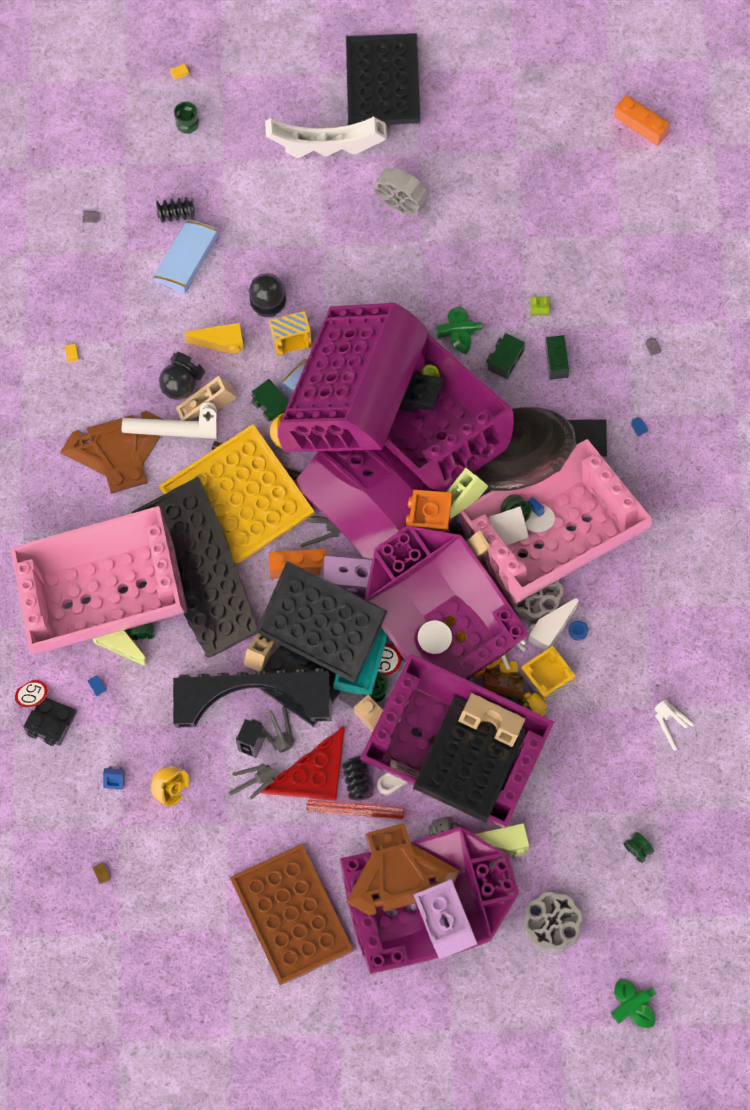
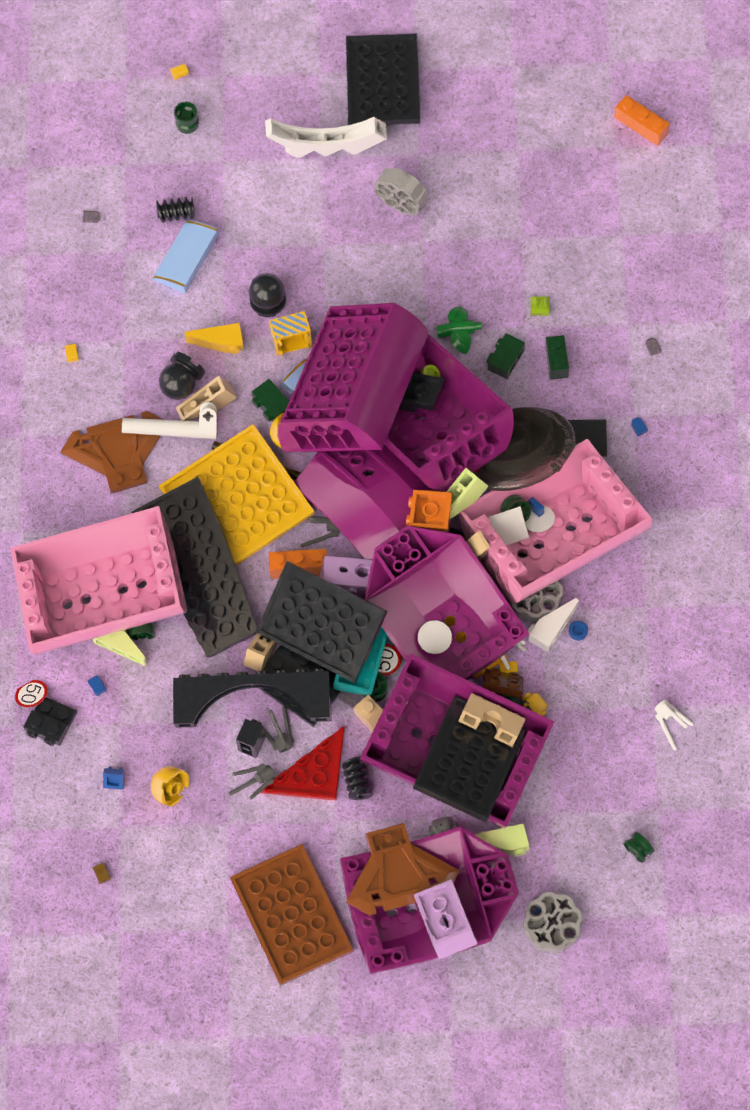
(355, 809): clear red axle -> none
(389, 784): white tile -> none
(405, 769): white sticker -> none
(548, 674): yellow container -> none
(633, 1004): green plant -> none

